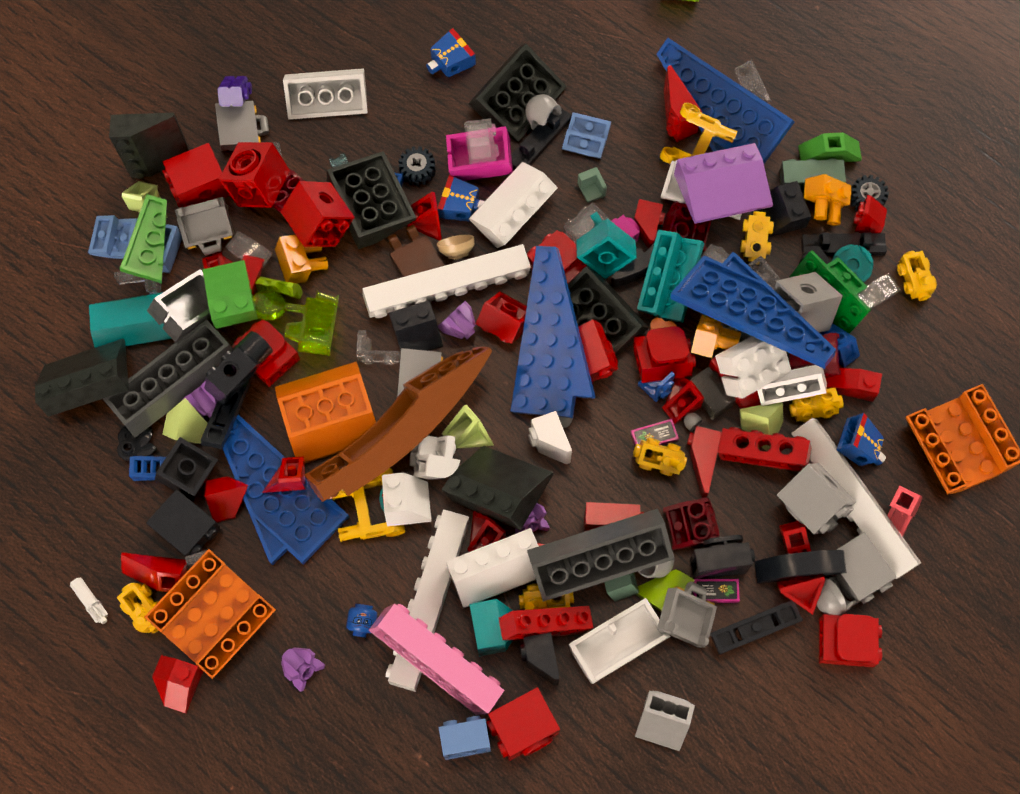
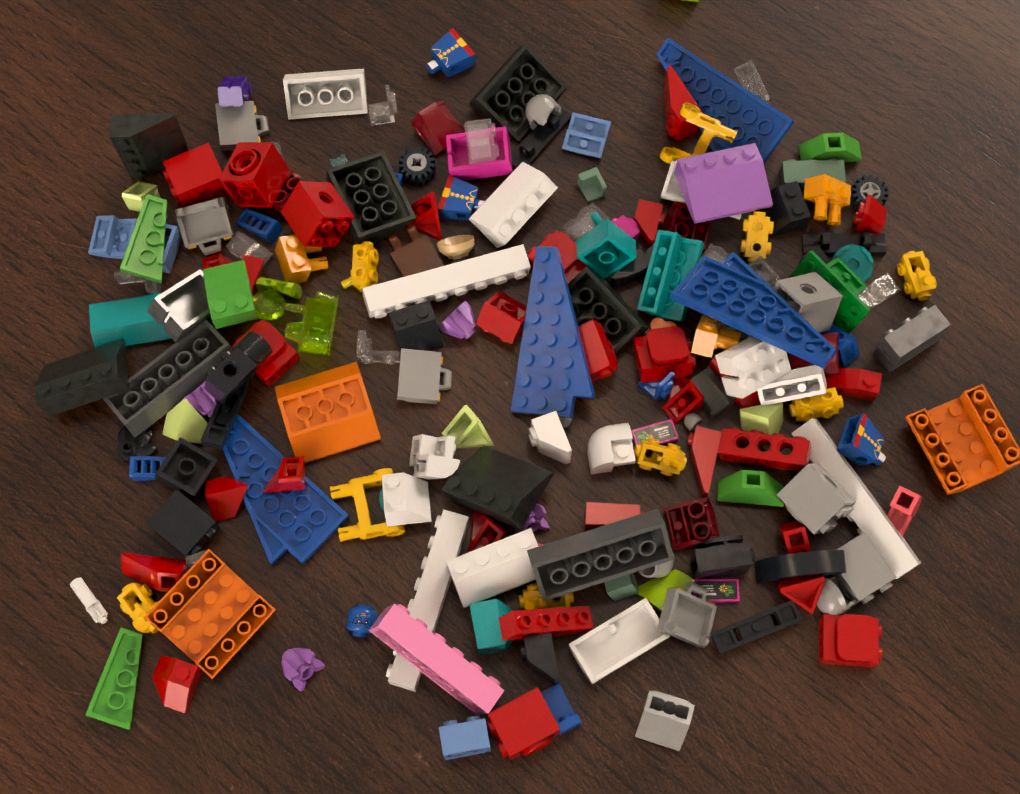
(117, 685): none -> bright green wing
(270, 231): none -> blue slope
(363, 267): none -> yellow brick
(383, 112): none -> clear bracket
(402, 427): dark orange slope -> none
(434, 124): none -> dark red slope
(561, 708): none -> blue bracket
(610, 448): none -> white brick
(750, 488): none -> bright green slope
(911, 337): none -> flat silver piece

